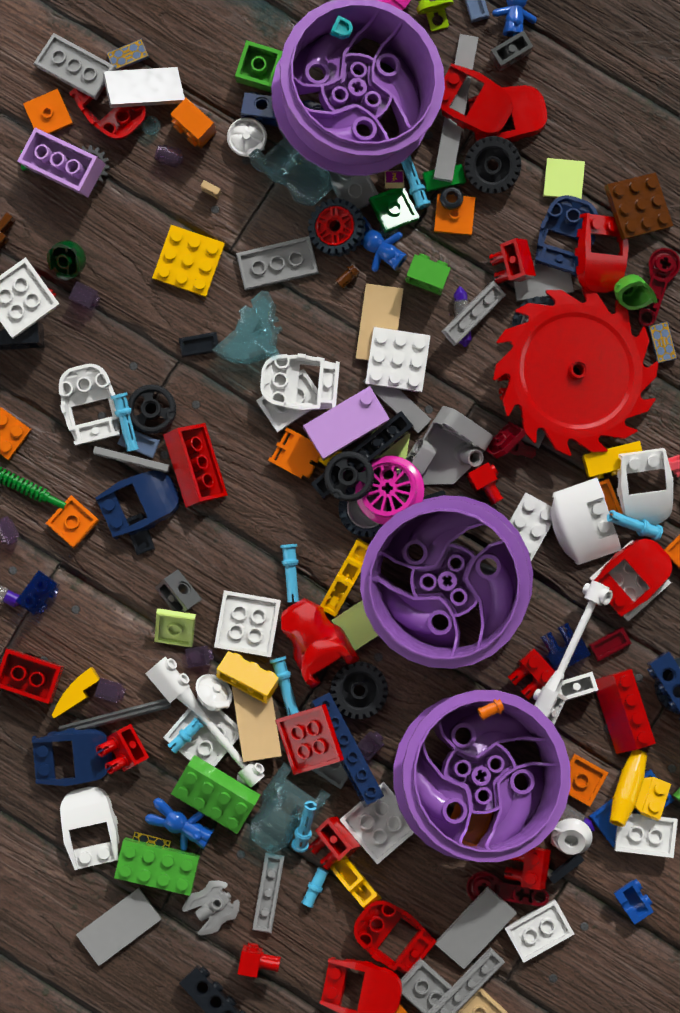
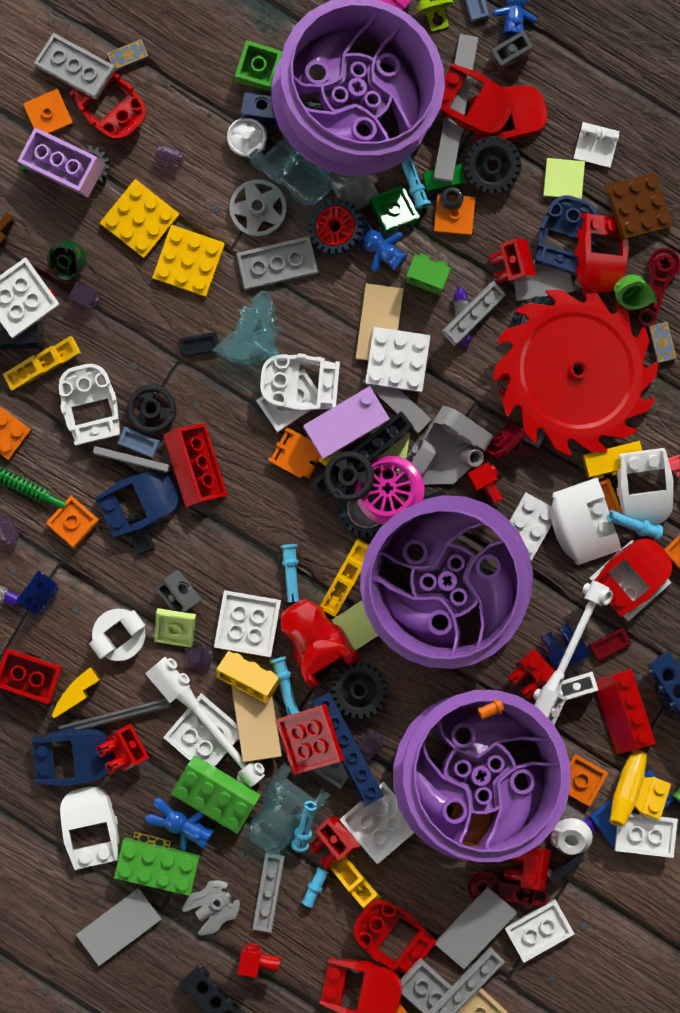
(41, 363): none -> yellow slope
(102, 644): none -> white piece
(110, 690): clear purple brick -> none
(123, 412): medium azure pin -> none
(139, 218): none -> yellow plate
(143, 87): tile -> none
(151, 125): clear light blue plate -> none
(185, 735): medium azure pin -> none
(192, 123): orange brick -> none
(211, 189): tan tile -> none
(213, 692): white piece -> none
(257, 207): none -> light grey wheel
(342, 28): teal tile -> none
(347, 276): reddish brown pin -> none
(394, 179): tile -> none
(596, 144): none -> white hinge
(633, 901): blue cylinder -> none

